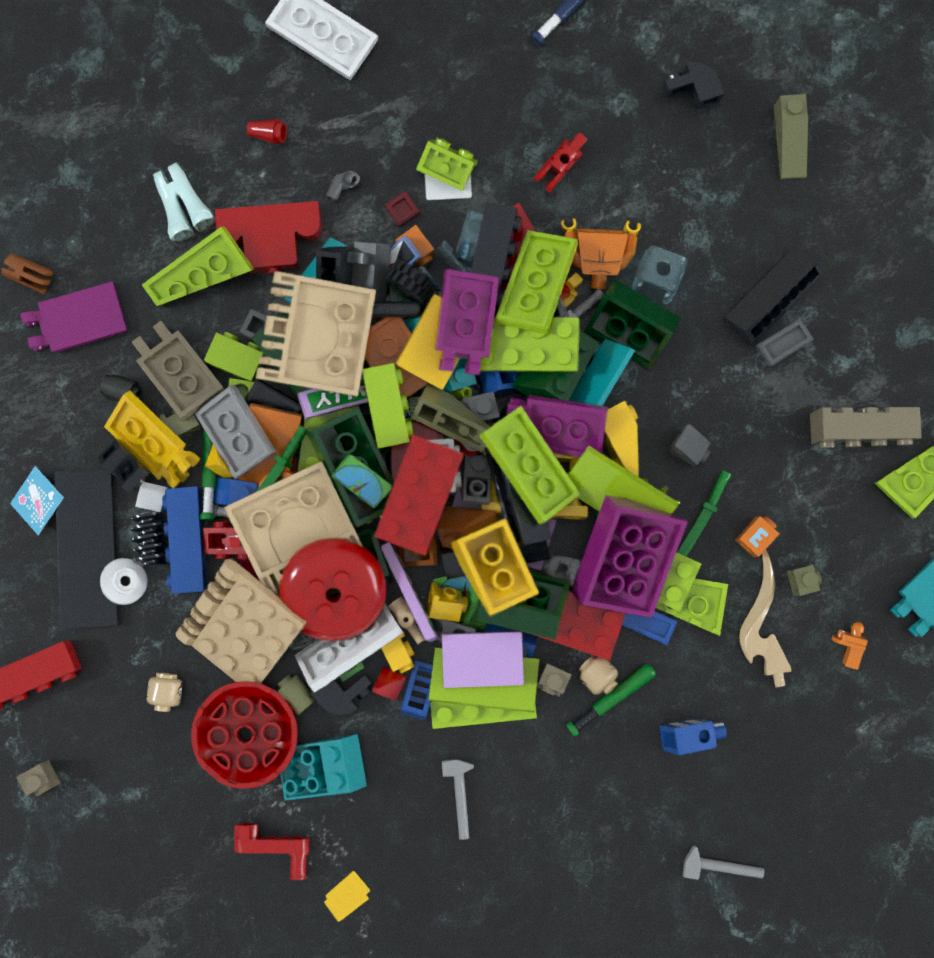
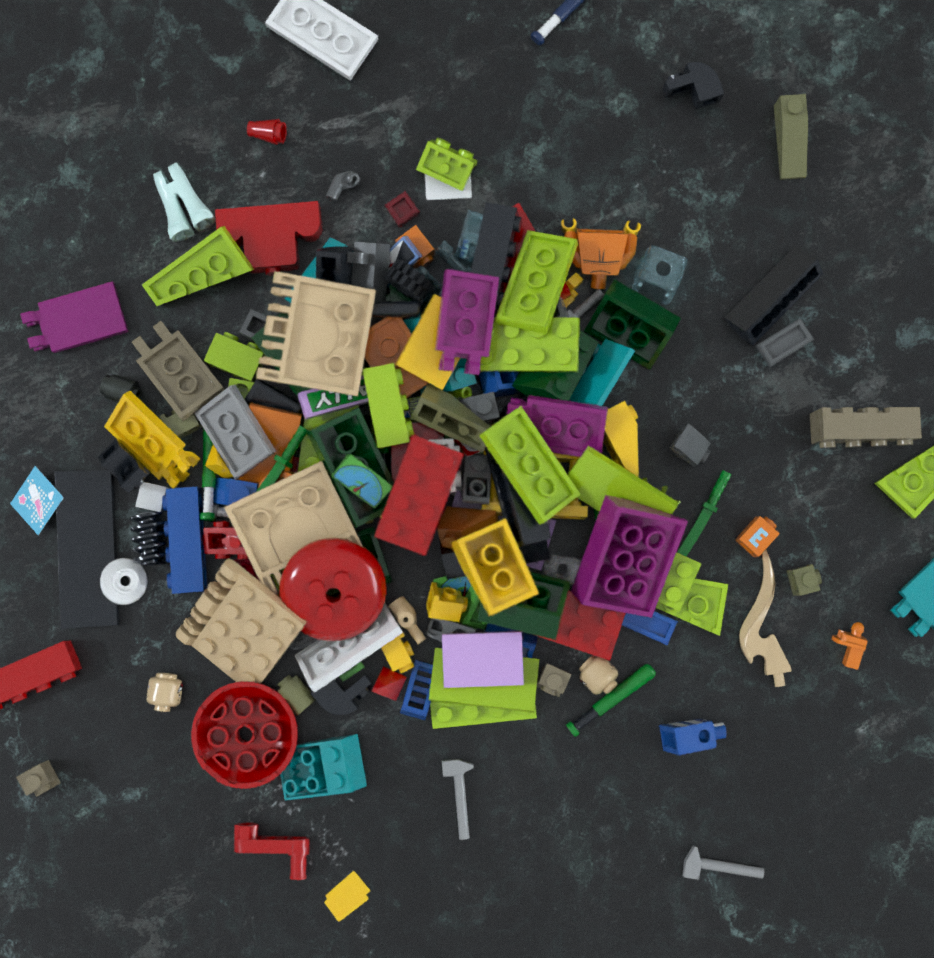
(27, 273): dark orange arm -> none
(409, 592): lavender tile -> none
(414, 559): dark orange slope -> none
(569, 153): red hinge -> none

